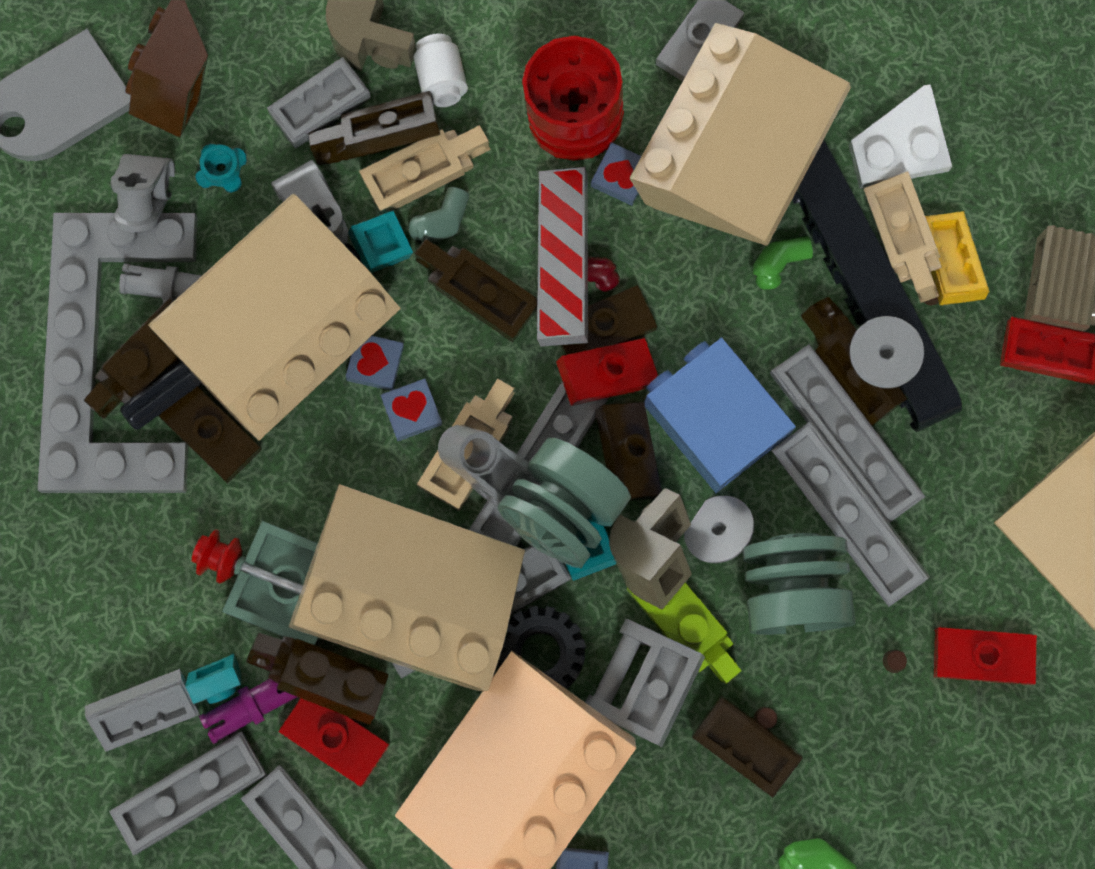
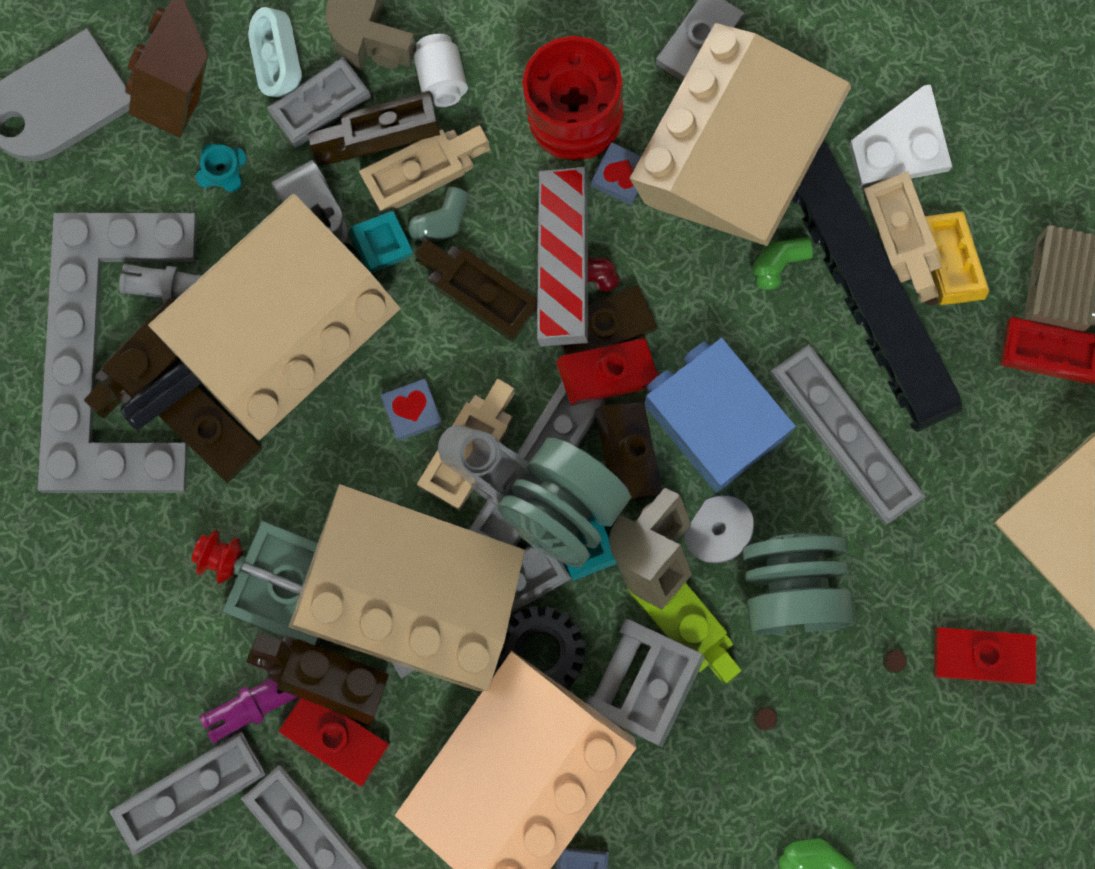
(141, 191): light grey piece -> none
(141, 710): light grey plate -> none
(214, 680): teal plate -> none
(274, 52): none -> light aqua plate
(376, 363): sand blue tile -> none
(747, 746): dark brown plate -> none
(834, 339): dark brown hinge -> none
(850, 513): light grey tile -> none
(886, 352): light grey piece -> none

